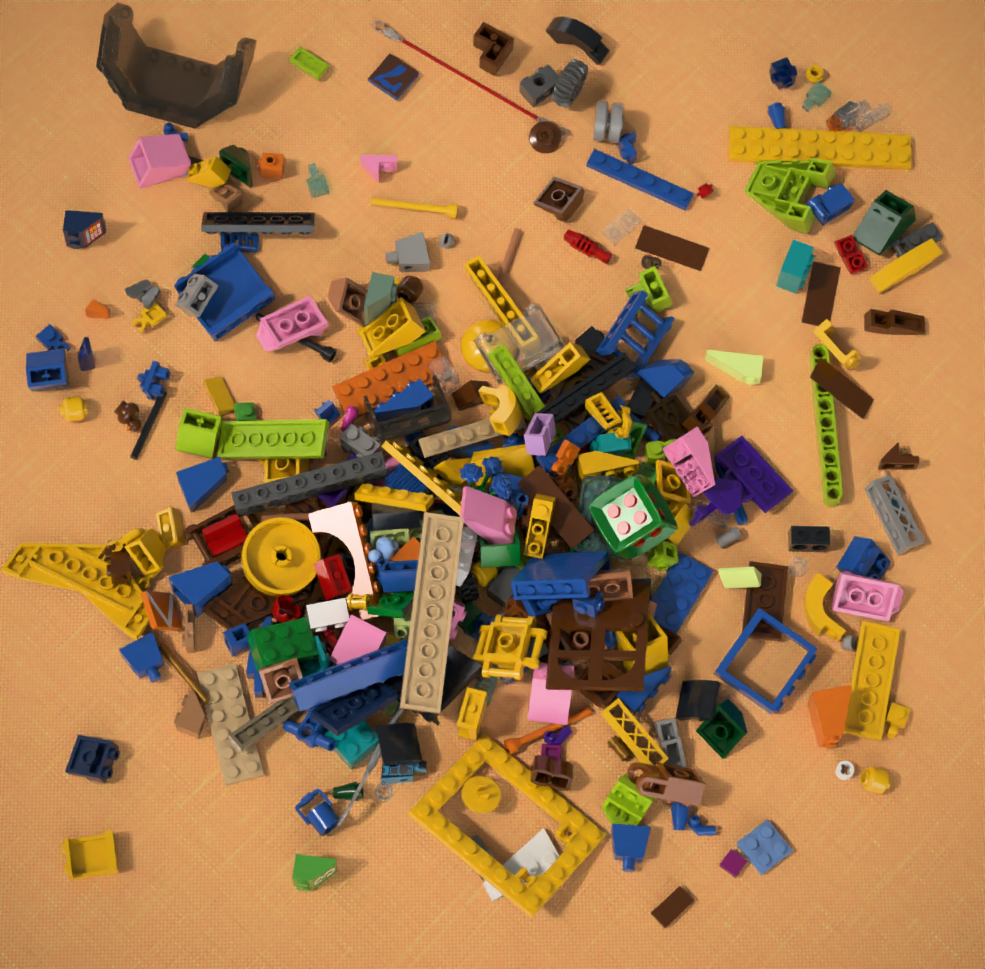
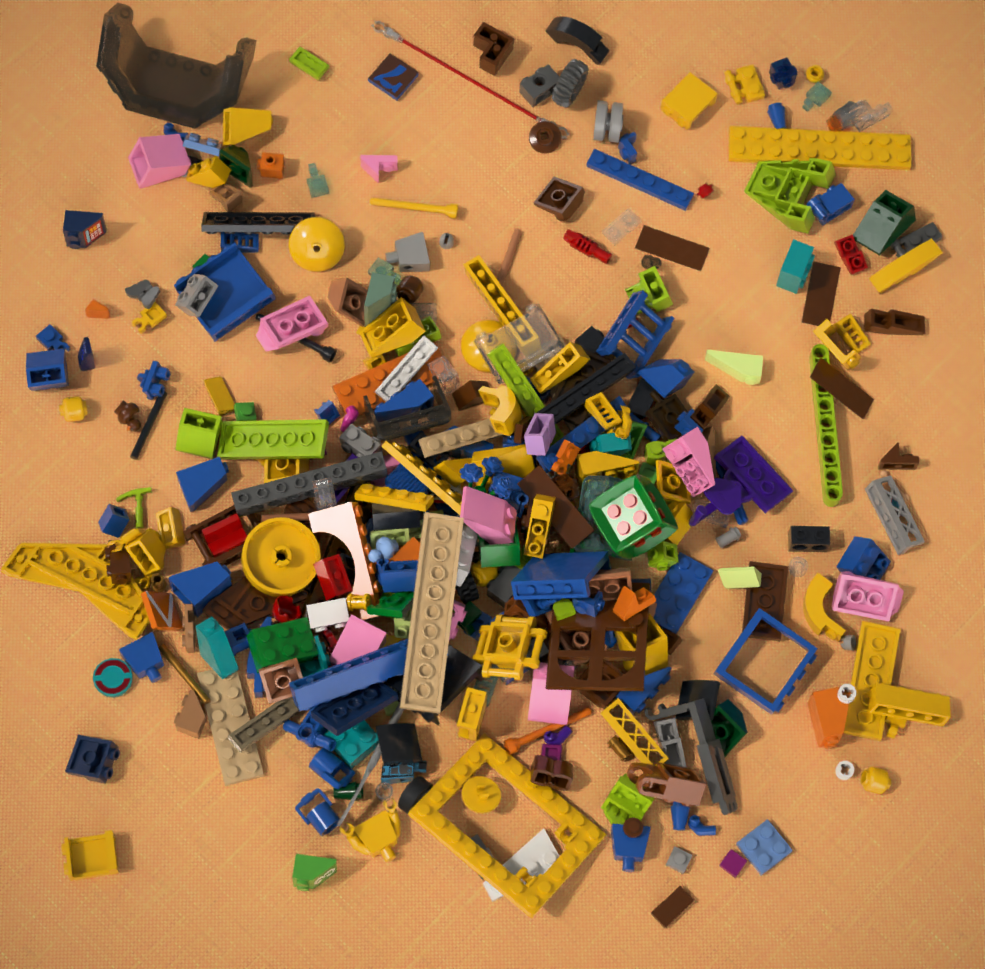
(112, 677): none -> teal tile
(113, 520): none -> blue panel
(139, 498): none -> lime piece
(158, 583): none -> pearl gold pin
(208, 146): none -> medium blue plate
(215, 648): none -> teal slope
(244, 123): none -> yellow slope
(317, 232): none -> yellow dish
(323, 494): none -> clear slope
(328, 765): none -> blue piece
(376, 834): none -> yellow torso
(383, 267): none -> clear light blue plate
(406, 368): none -> white tile
(413, 793): none -> black tyre
(520, 429): none -> reddish brown tile
(563, 609): none -> lime tile
(632, 603): none -> orange slope
(633, 827): none -> reddish brown plate
(679, 859): none -> light grey plate
(686, 423): none -> blue bracket
(688, 100): none -> yellow panel
(709, 750): none -> dark grey hinge
(749, 82): none -> yellow plate
(843, 698): none -> white bush
(849, 319): none -> yellow slope
(909, 704): none -> yellow brick

